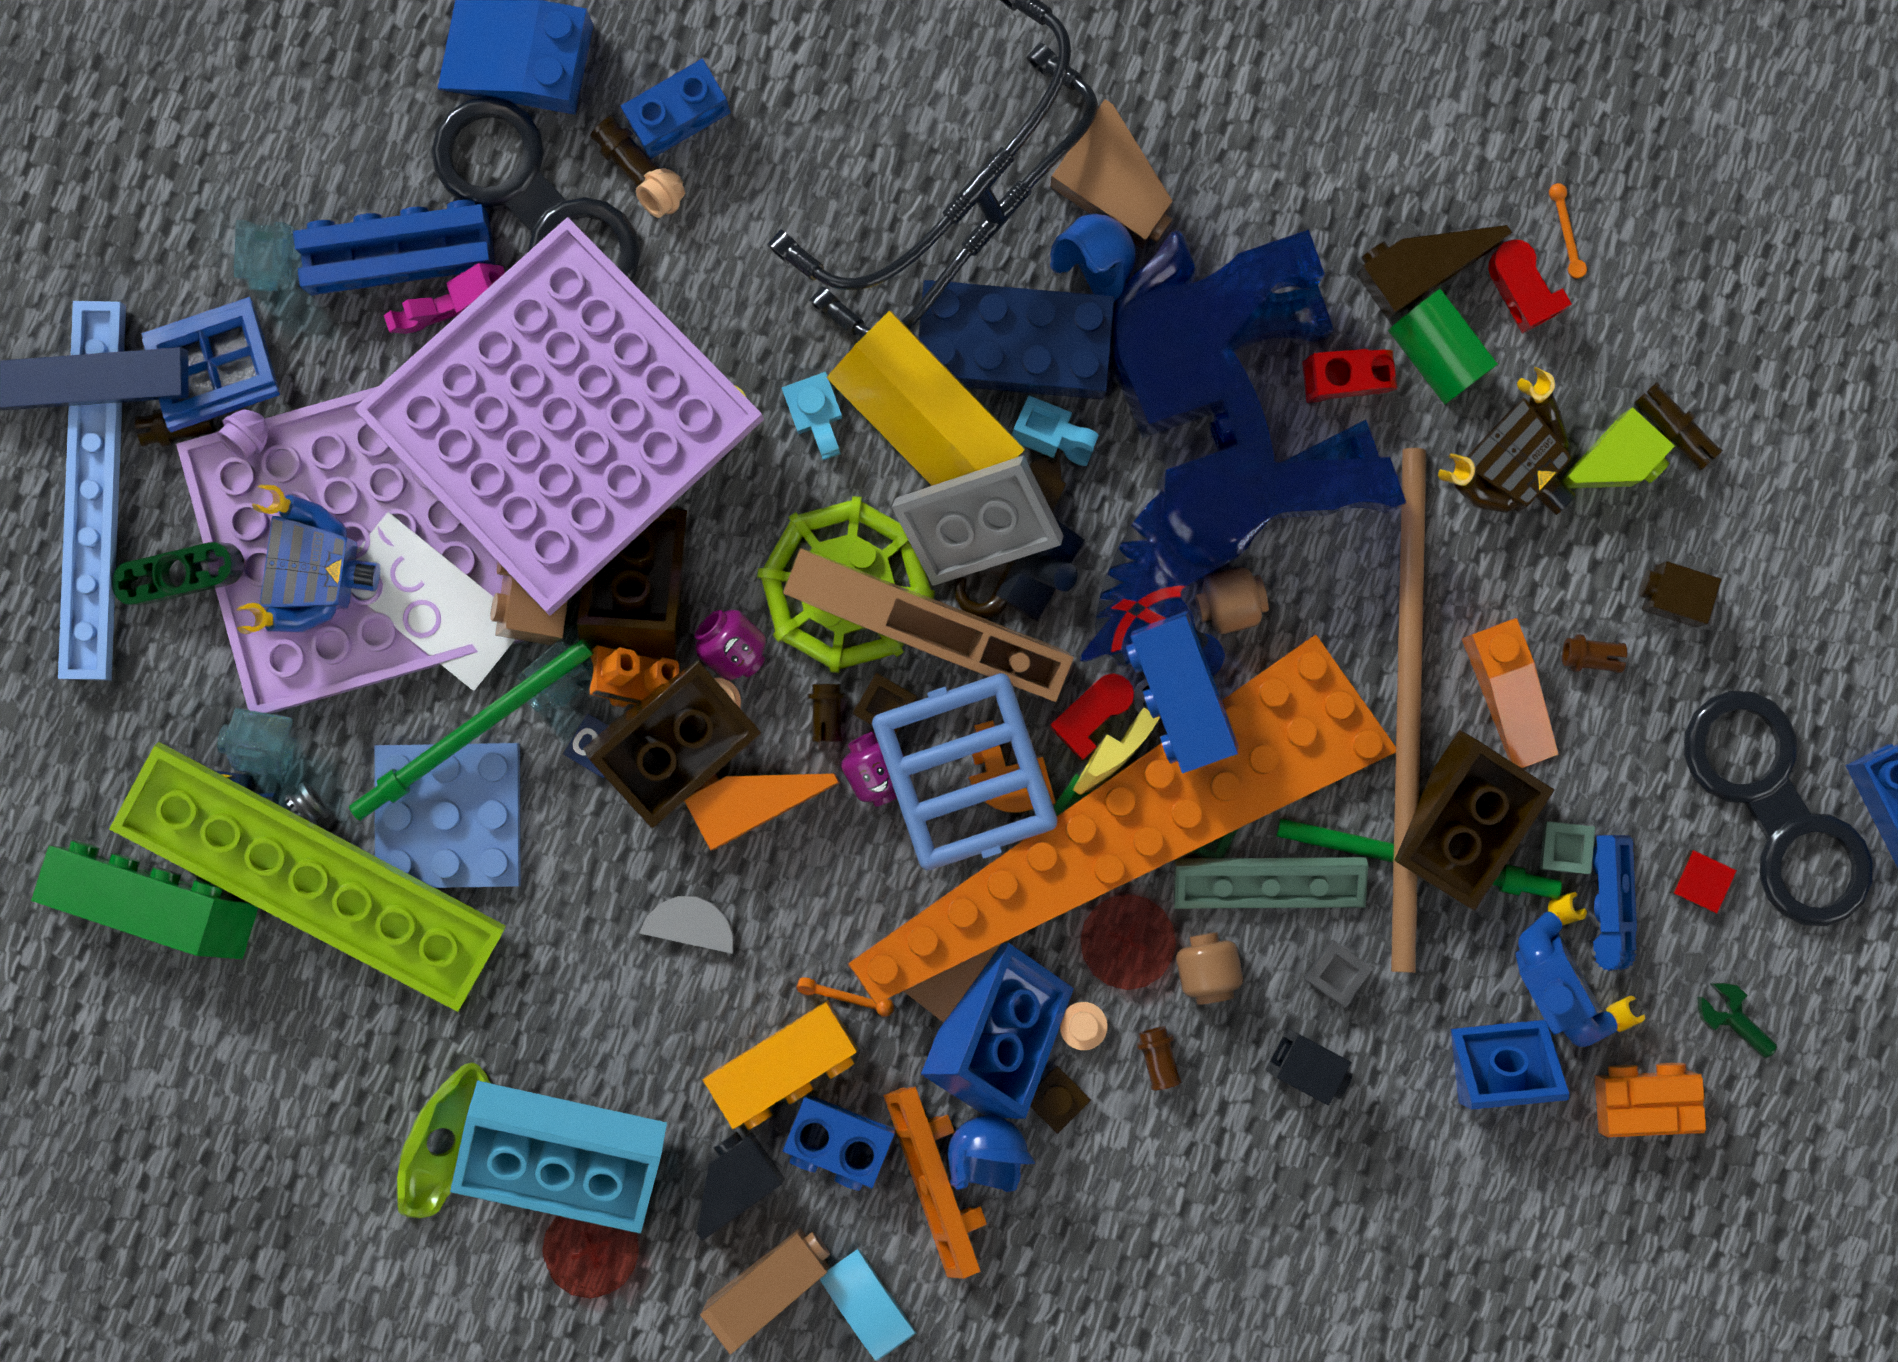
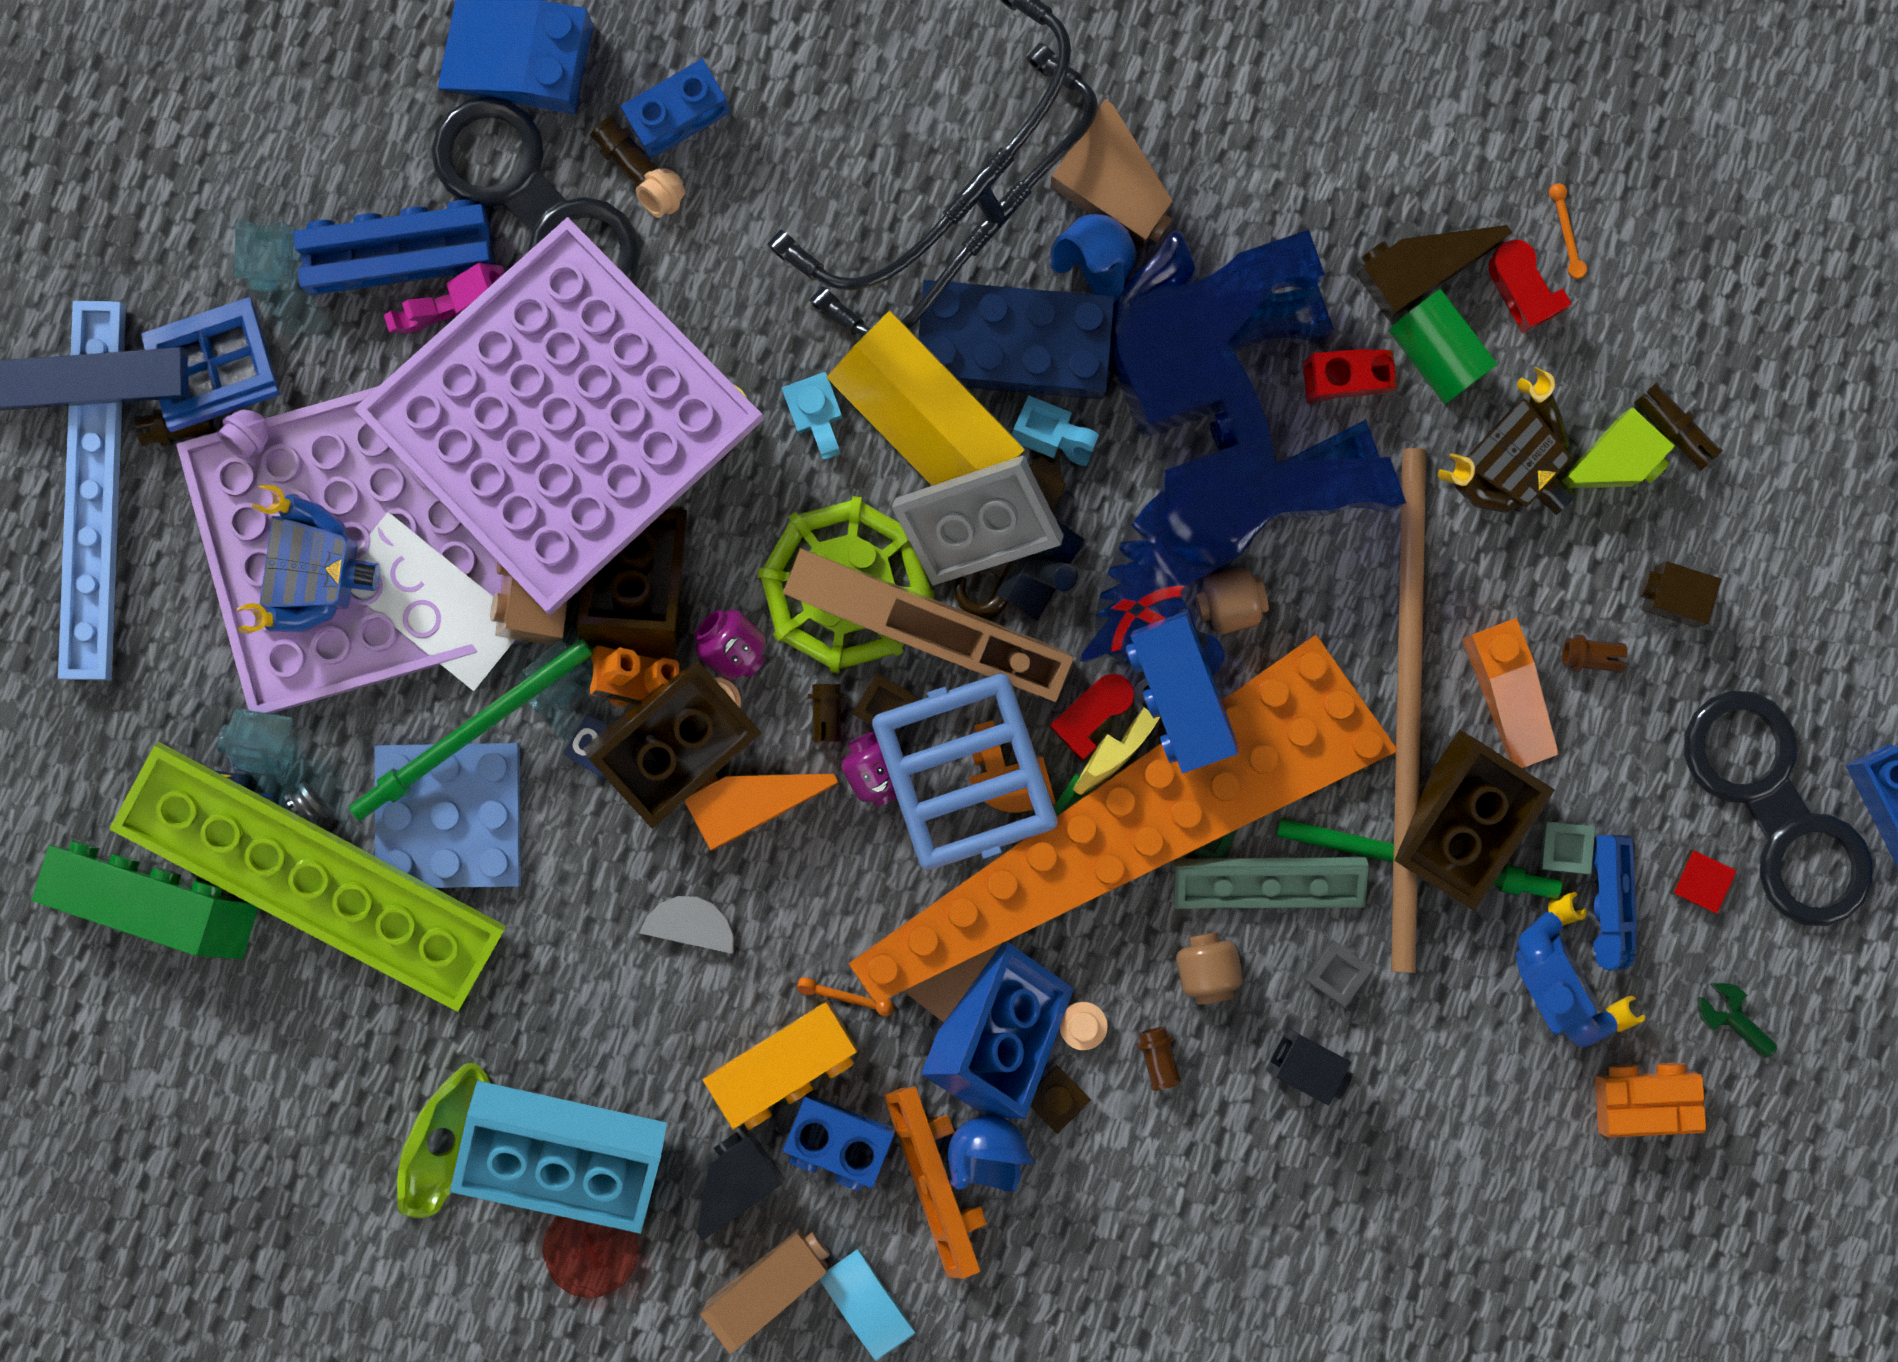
(159, 568): dark green beam -> none
(1127, 941): clear red tile -> none
(1507, 1065): blue slope -> none

